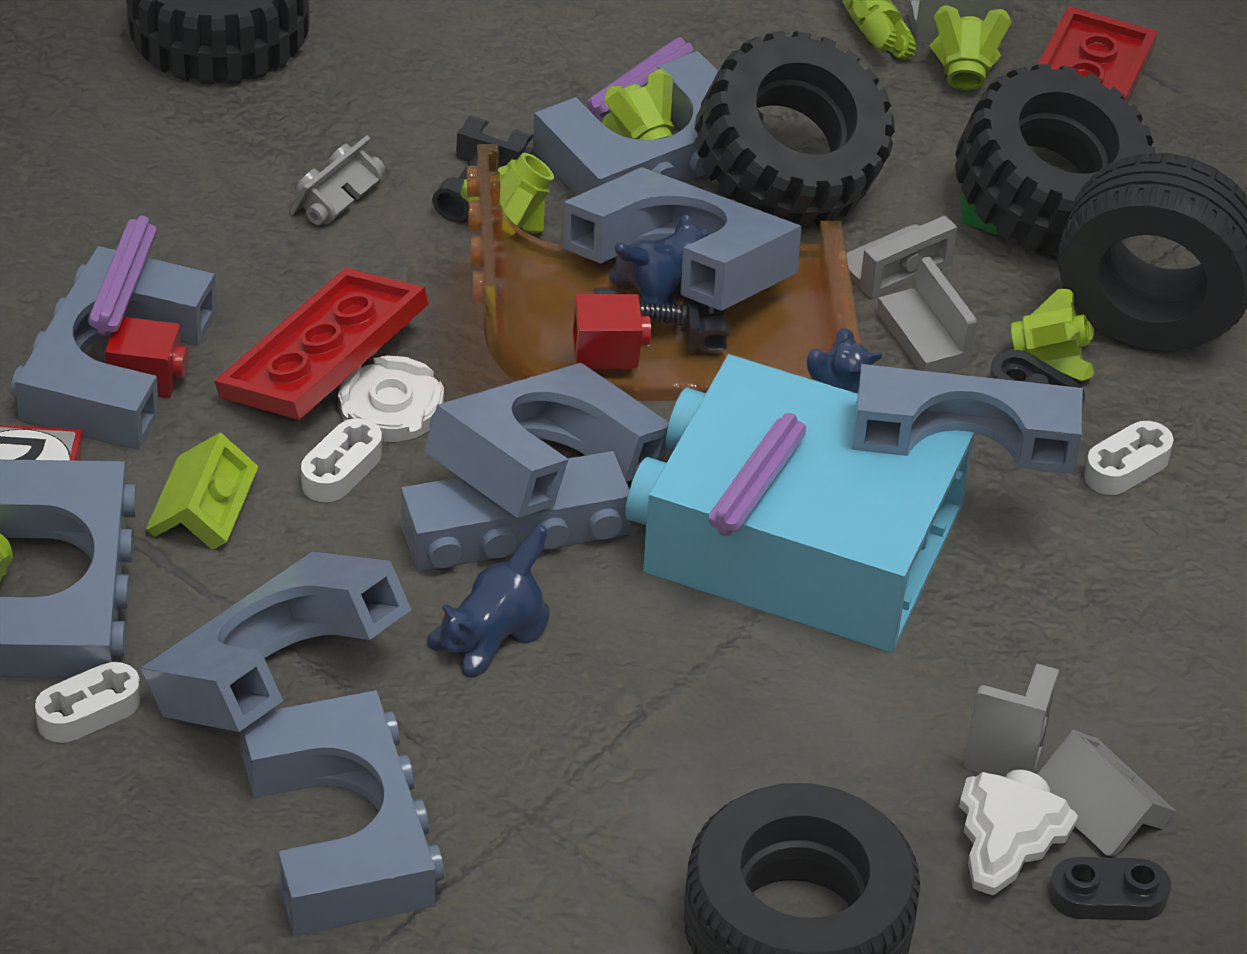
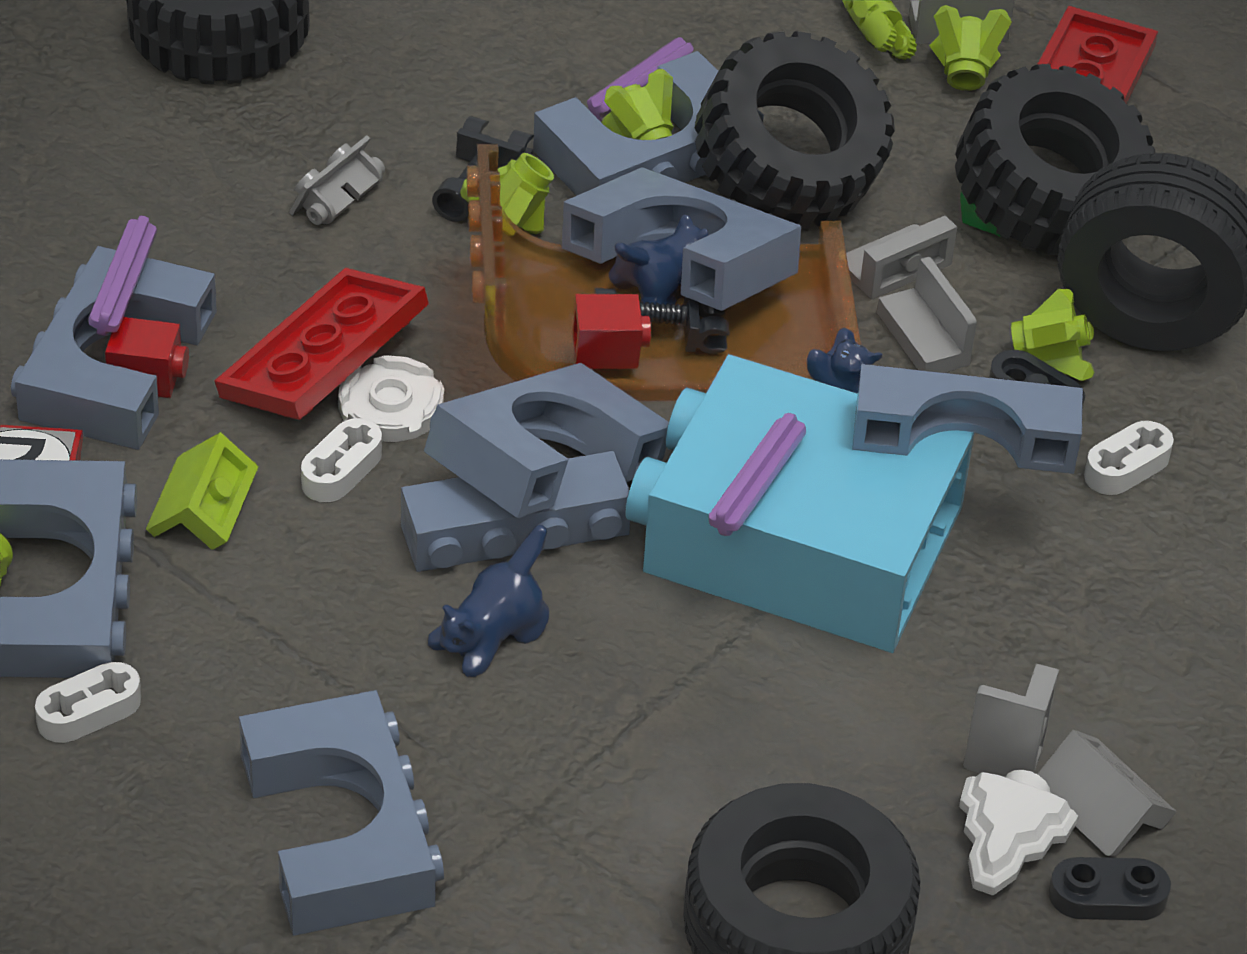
(221, 670): sand blue arch -> none

